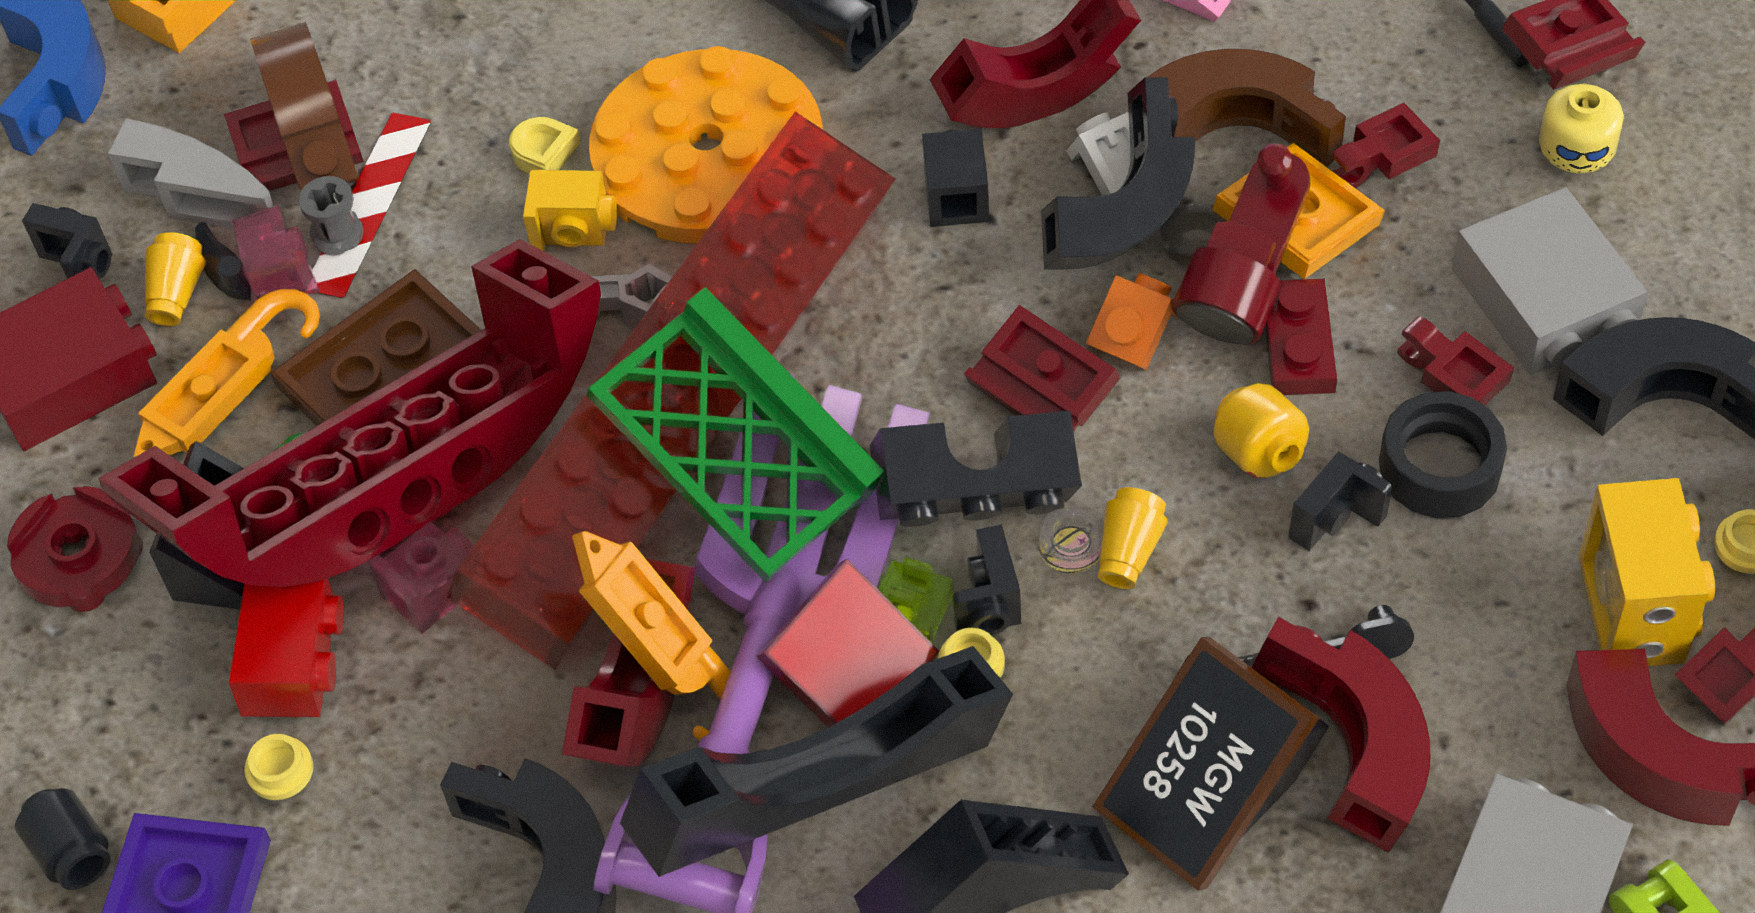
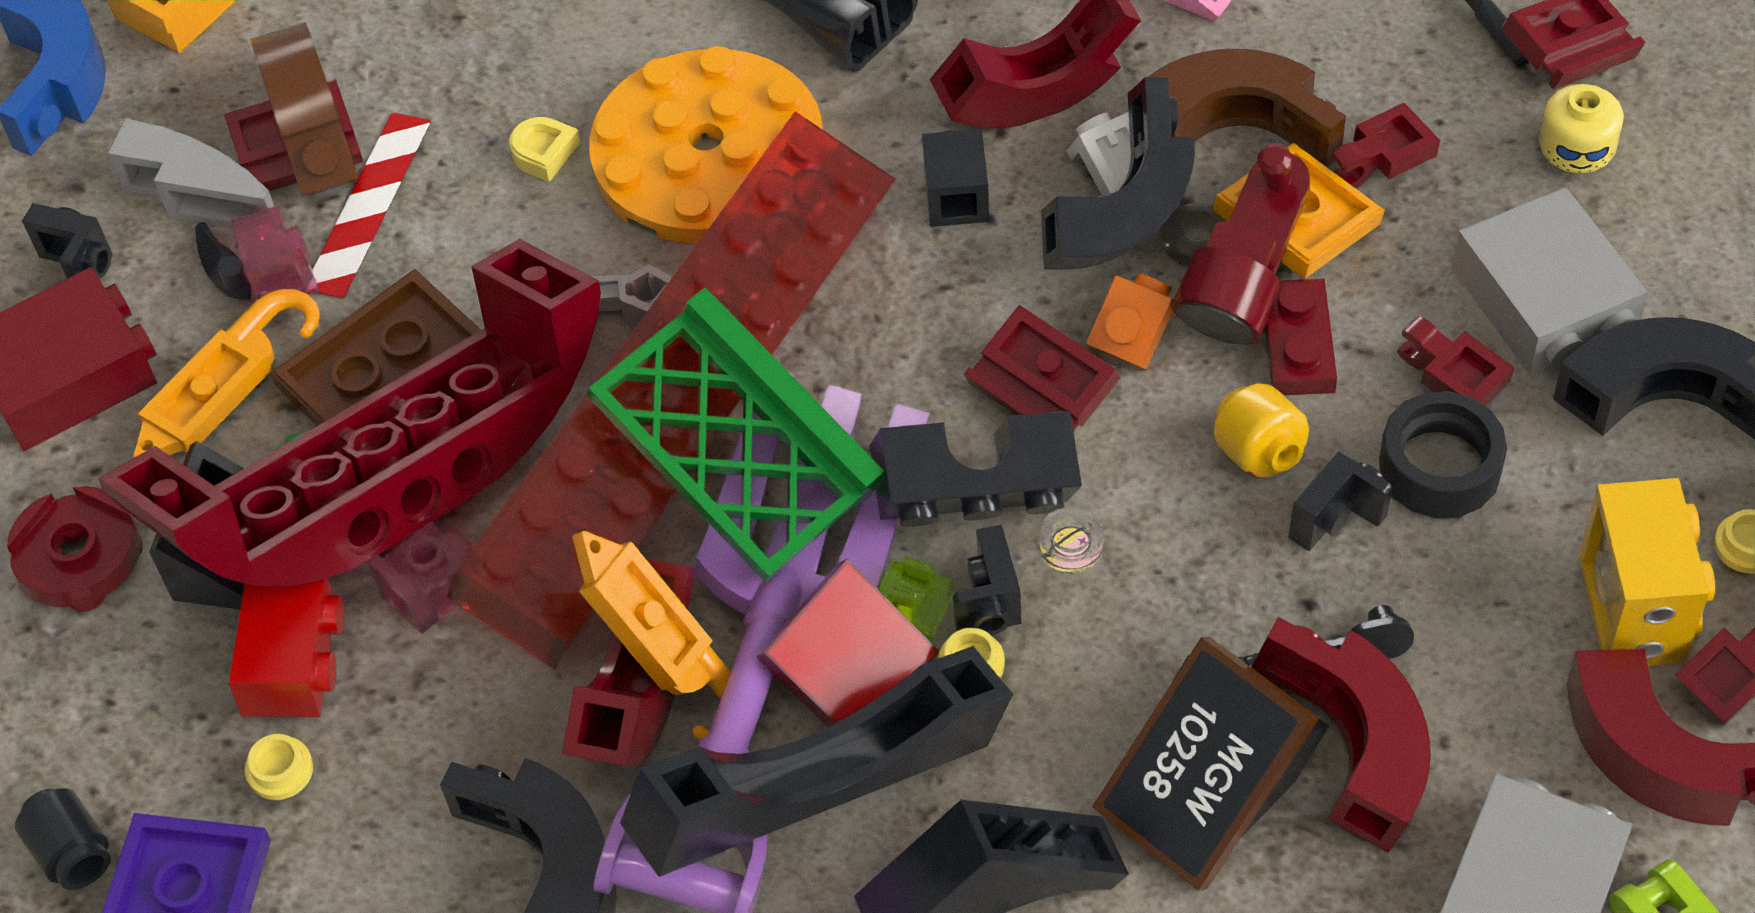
(170, 276): yellow cone -> none
(321, 208): dark grey bush -> none
(568, 208): yellow brick -> none
(1129, 535): yellow cone -> none

